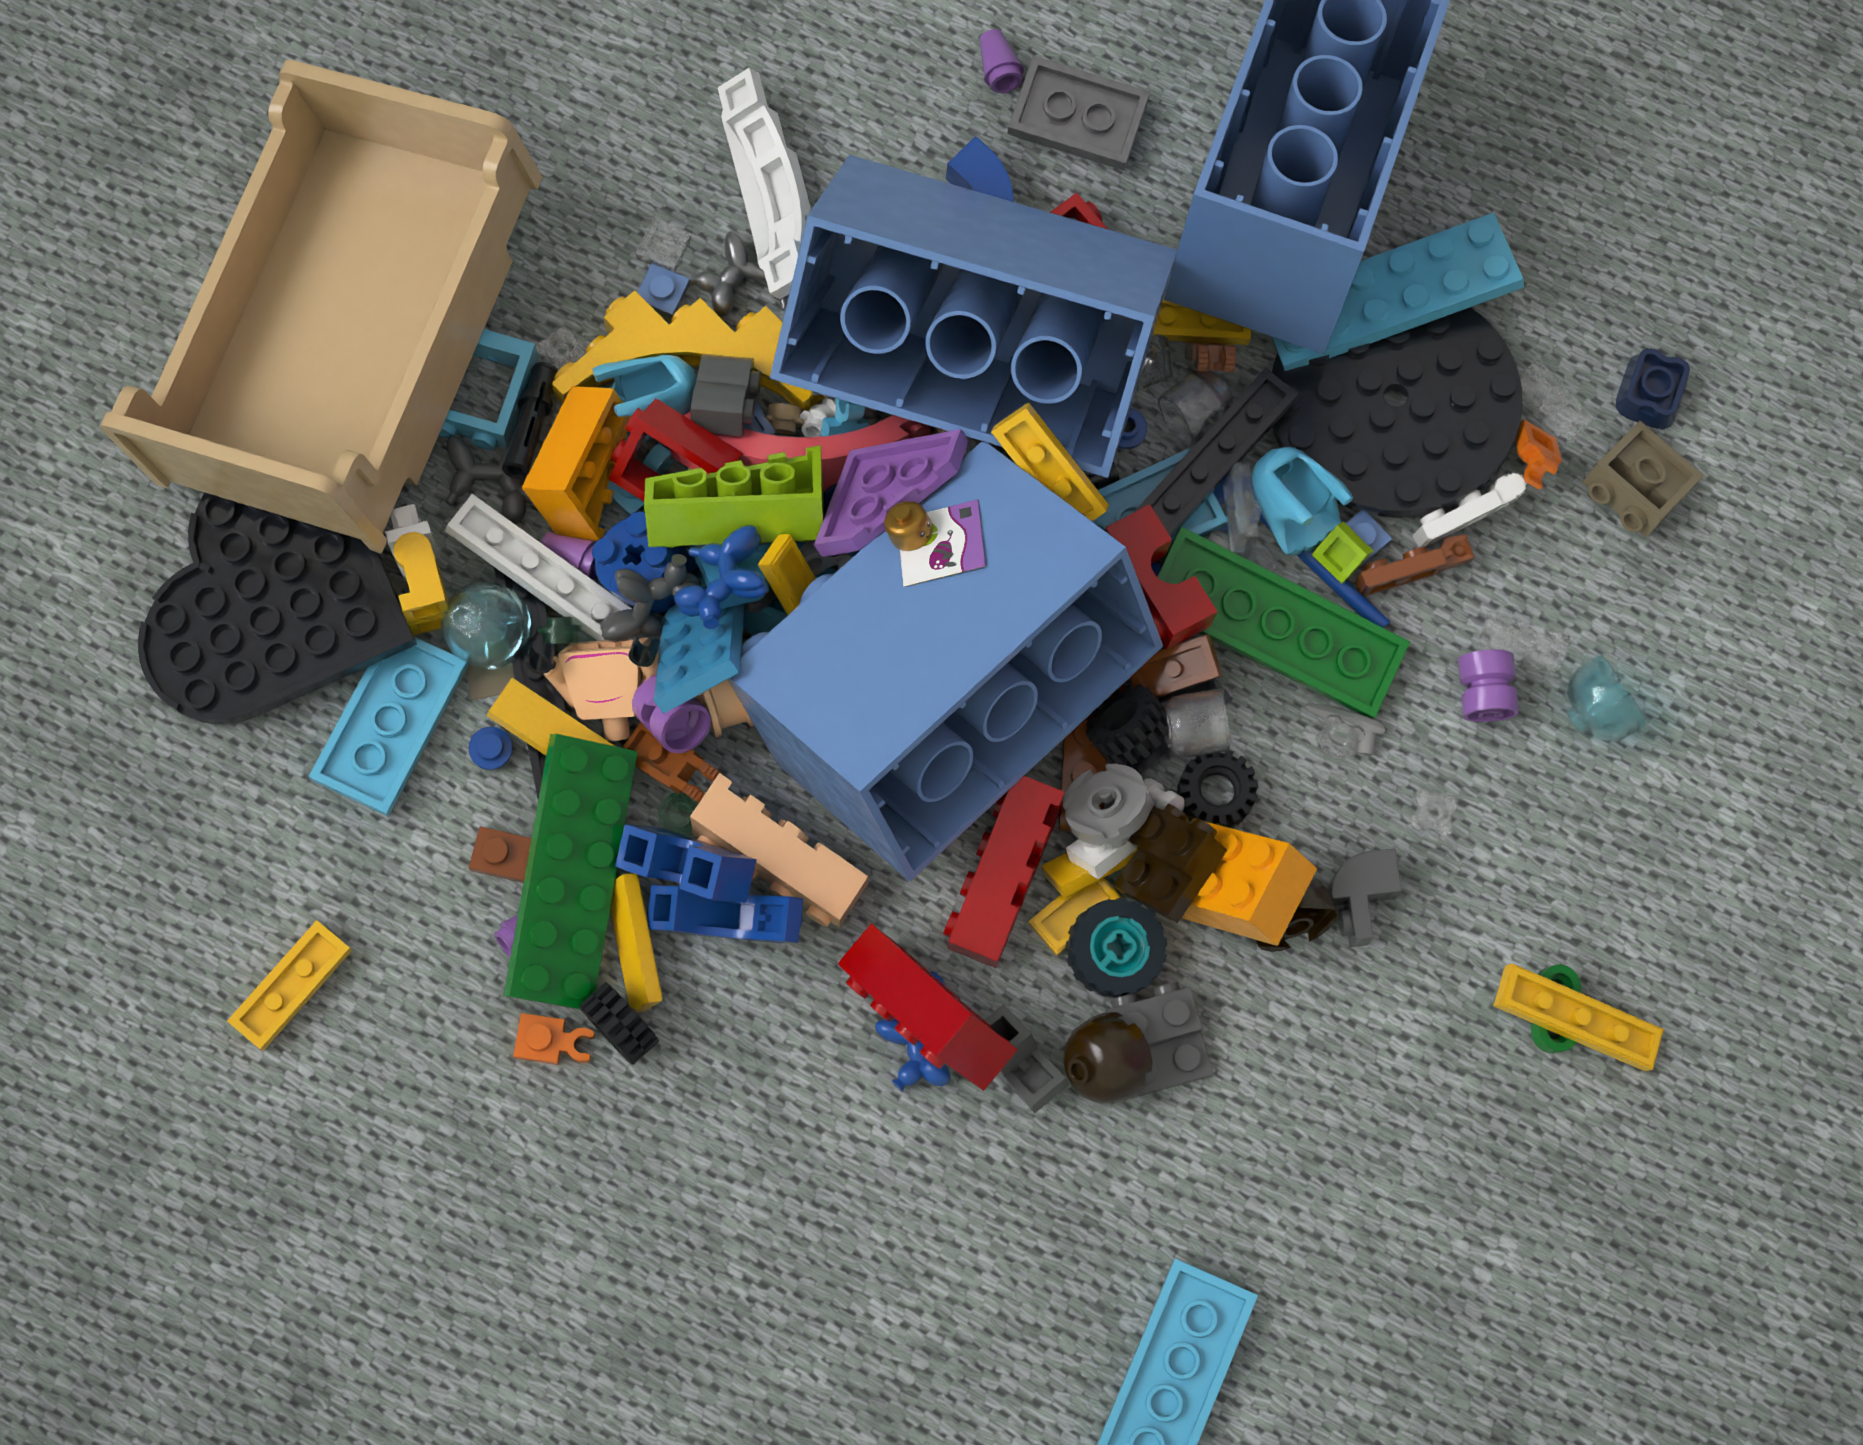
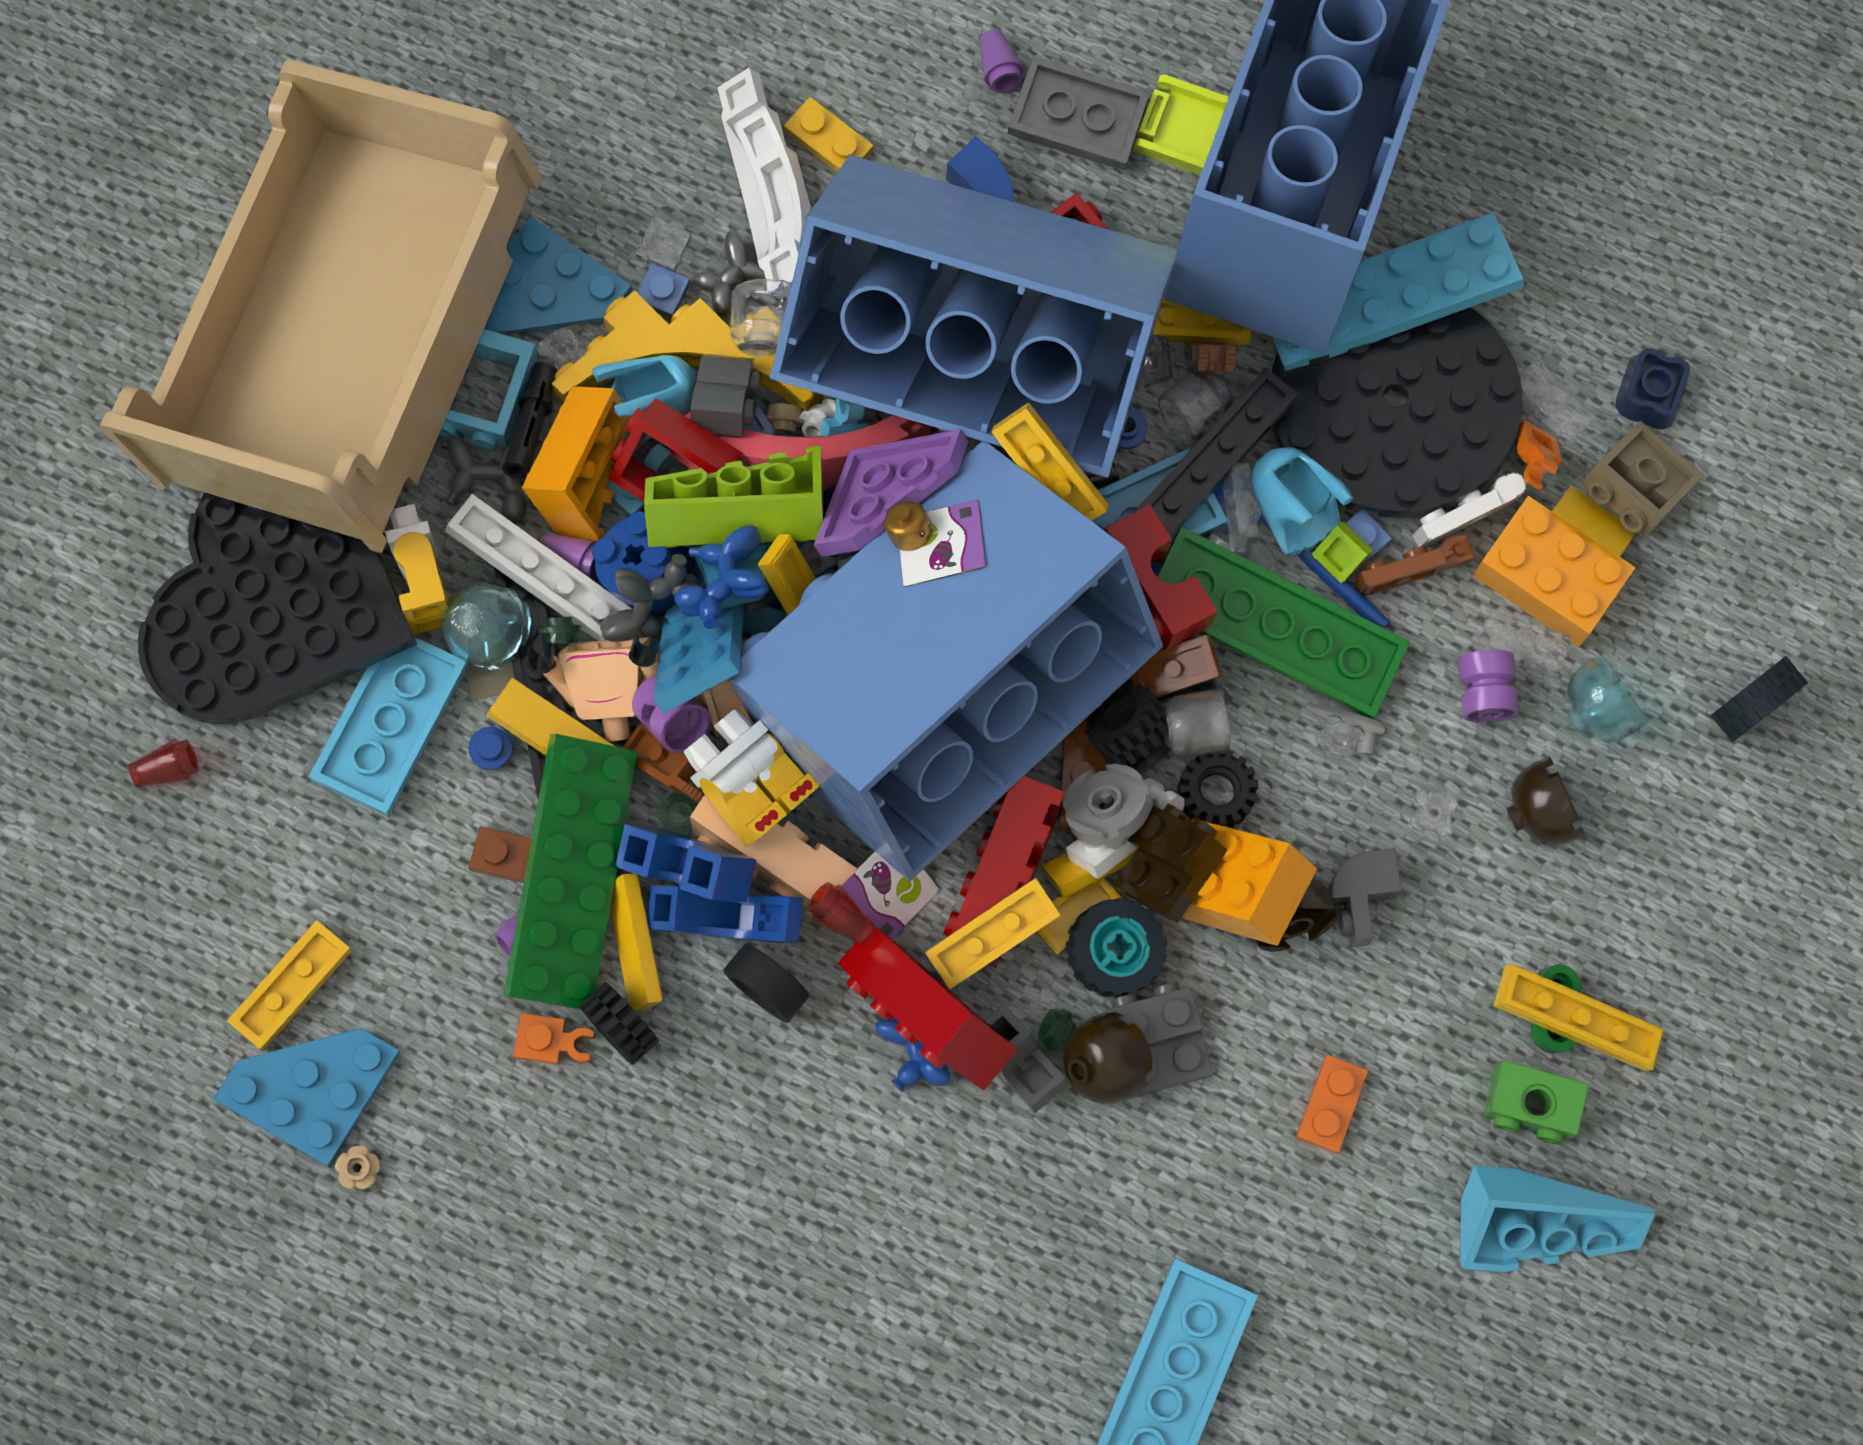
(166, 764): none -> clear red cone
(310, 1090): none -> dark azure plate
(367, 1175): none -> tan plate
(551, 285): none -> dark azure plate
(749, 779): none -> hips
(757, 328): none -> clear helmet
(766, 983): none -> black tyre
(826, 135): none -> yellow plate
(839, 912): none -> clear red cone
(887, 895): none -> sticker
(993, 933): none -> yellow plate
(1056, 1029): none -> clear green plate
(1180, 126): none -> neon yellow container
(1331, 1104): none -> orange plate
(1528, 1216): none -> medium azure wedge
(1543, 806): none -> dark brown cylinder
(1553, 571): none -> light orange brick
(1560, 1095): none -> bright green brick
(1593, 521): none -> yellow sticker
(1759, 699): none -> black wheel

